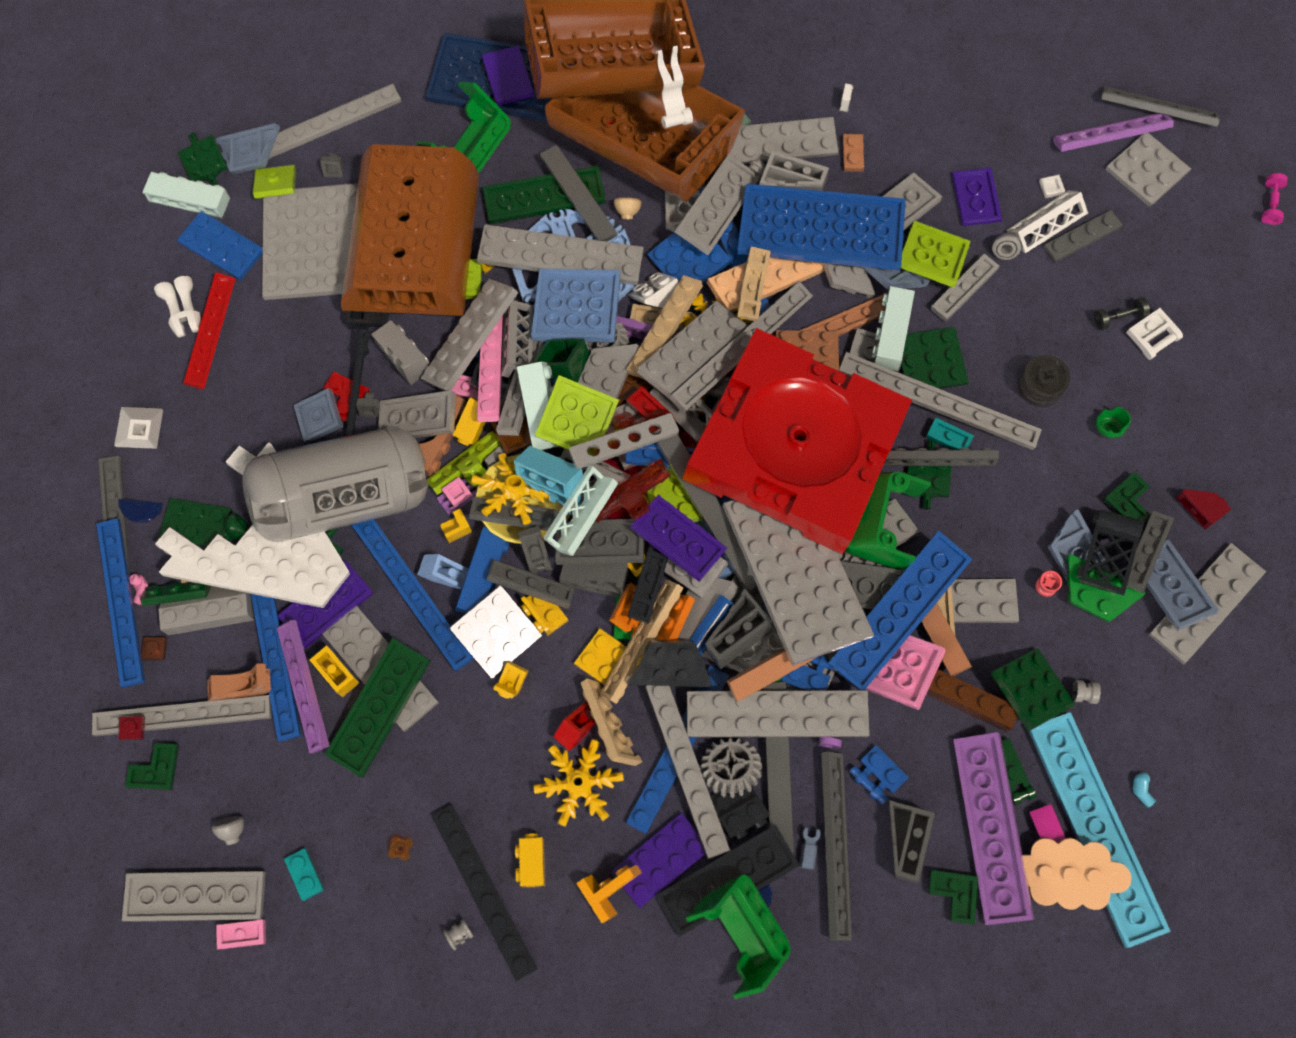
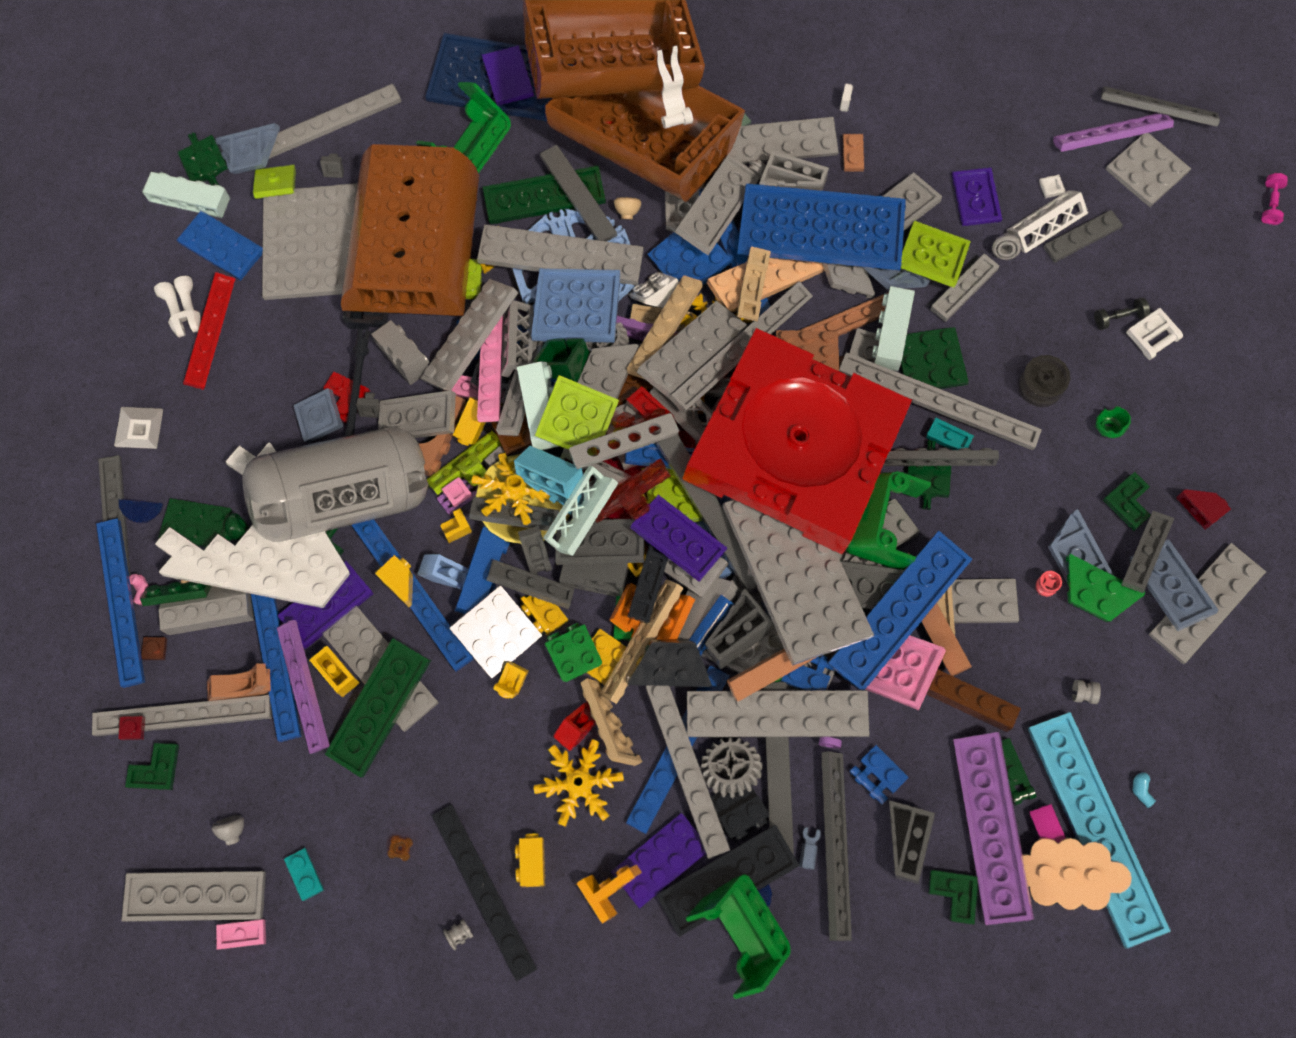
(398, 578): none -> yellow slope
(573, 652): none -> green bracket
(1033, 689): dark green plate -> none
(1113, 527): black piece -> none

